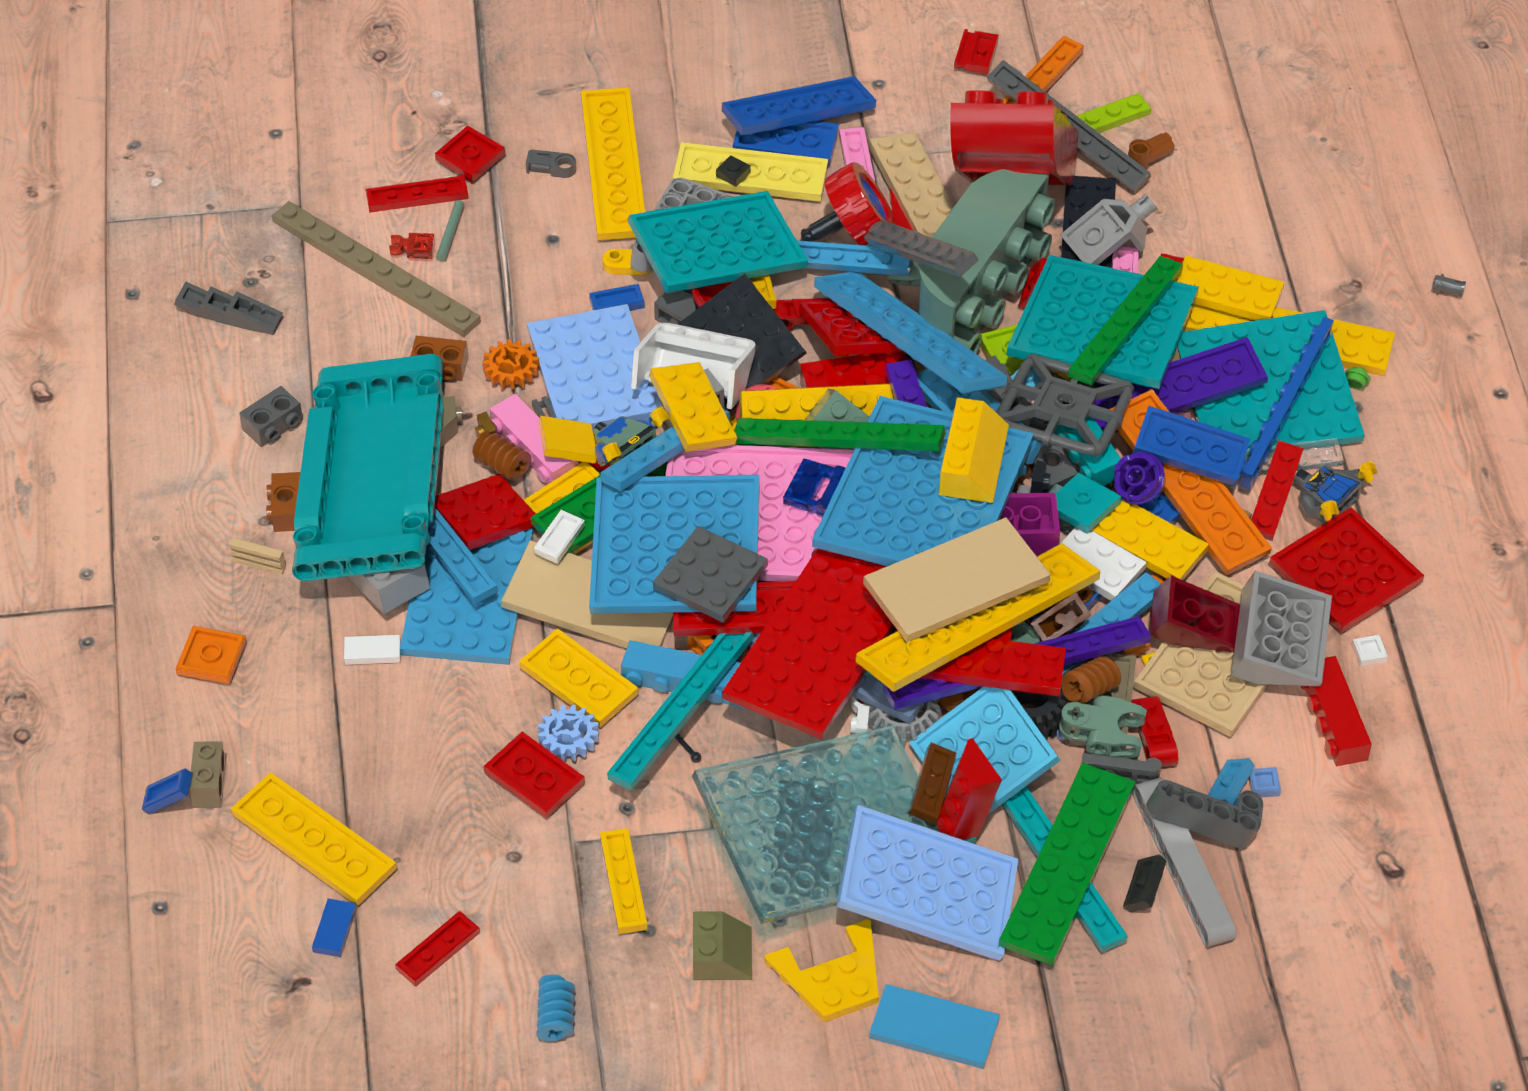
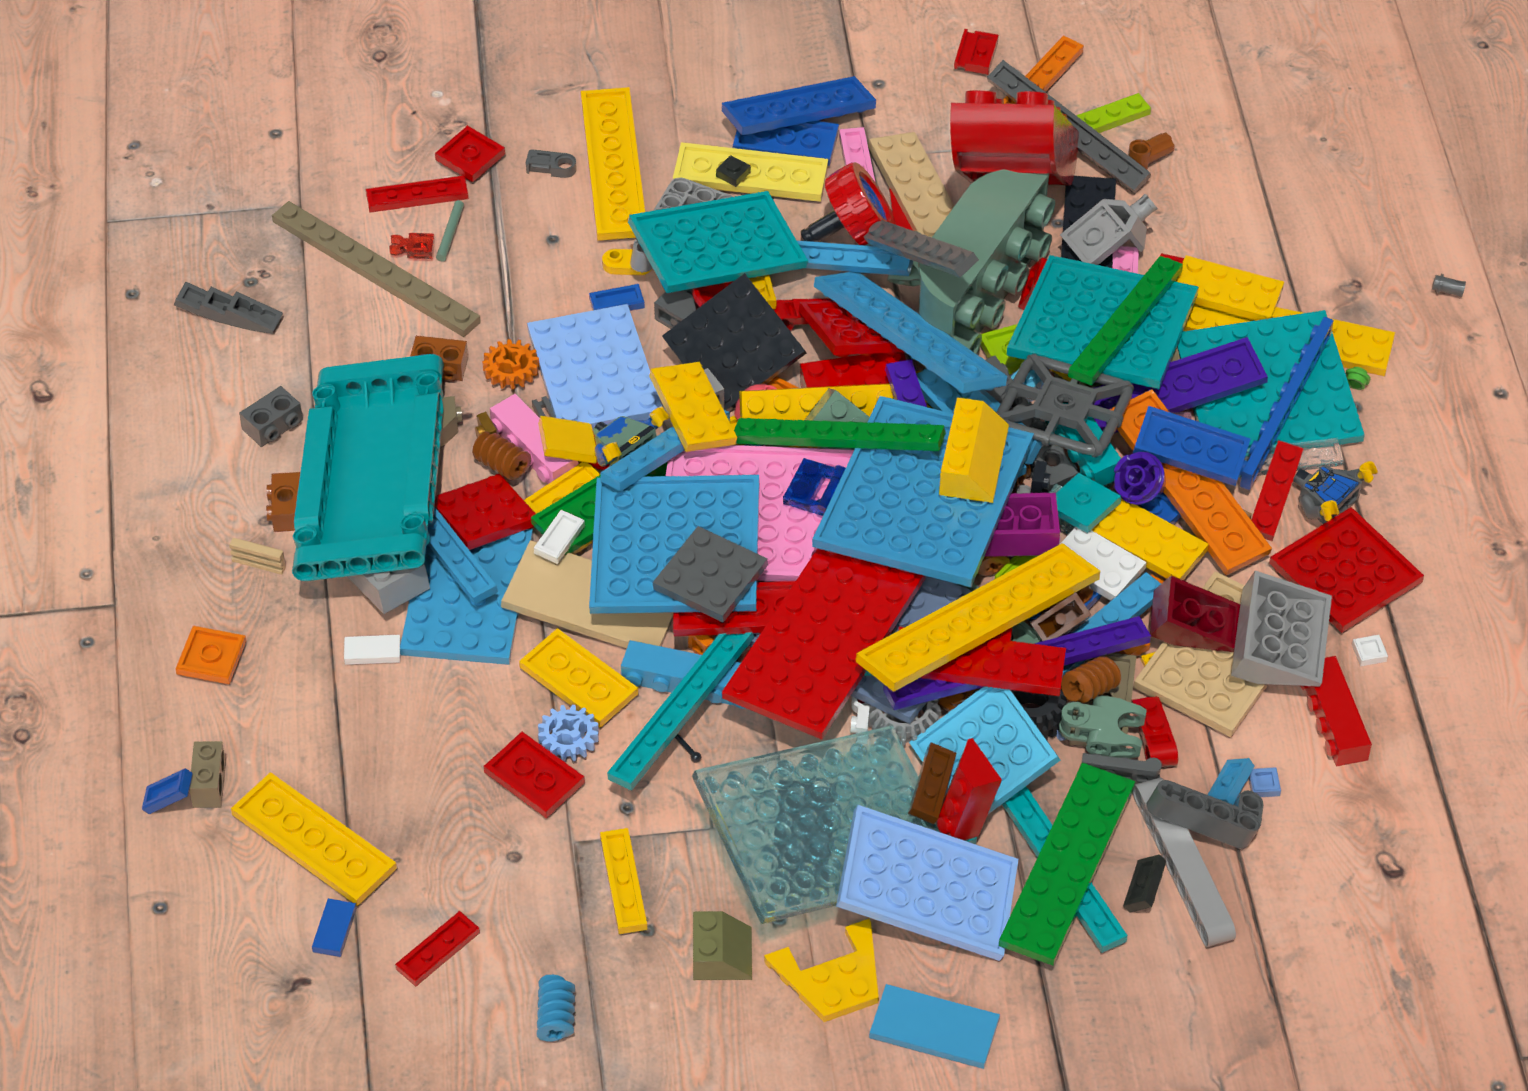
(672, 344): white windscreen -> none
(956, 579): tan tile -> none

